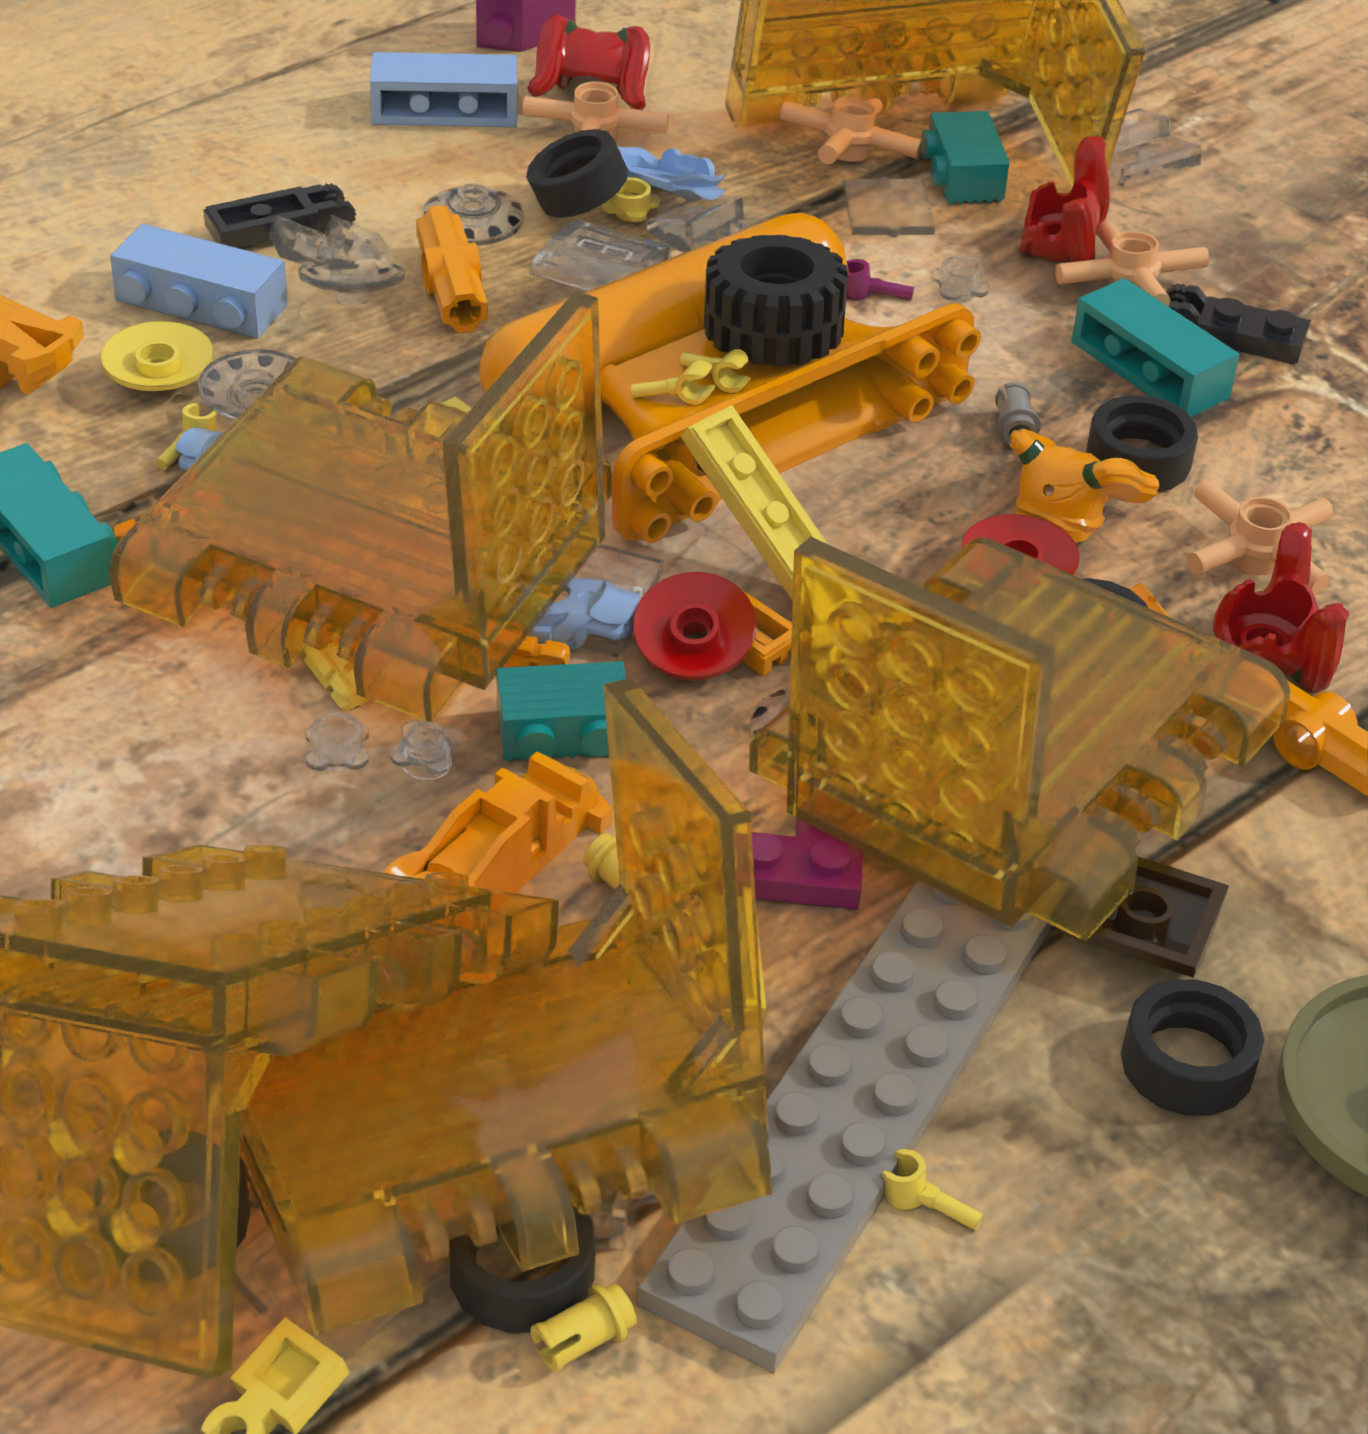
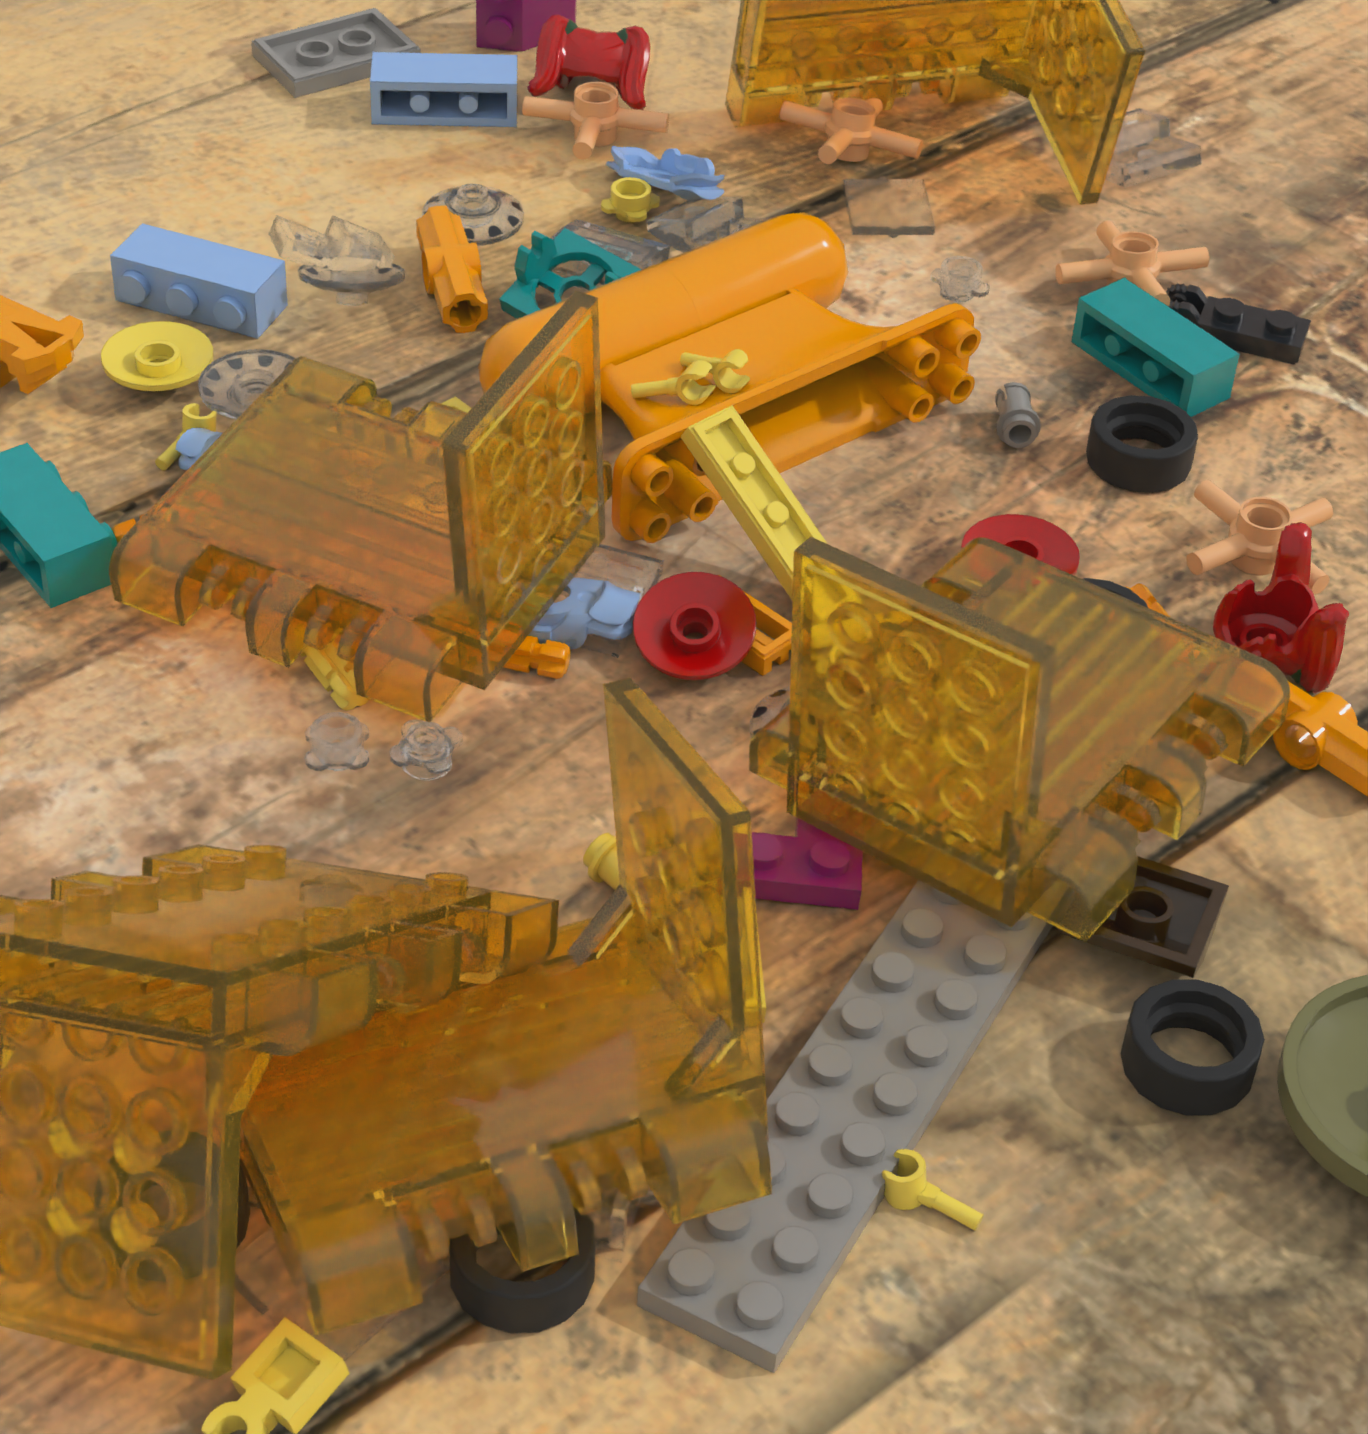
(249, 219): black hinge -> none
(329, 51): none -> light grey tile
(512, 828): light orange piece -> none
(536, 266): none -> teal piece
(554, 709): teal brick -> none
(577, 173): black tyre -> none
(585, 1326): light yellow pin -> none
(775, 299): black tyre -> none
(861, 285): magenta hand -> none
(966, 156): teal brick -> none
(1065, 224): red hair -> none
(1079, 484): light orange hair -> none

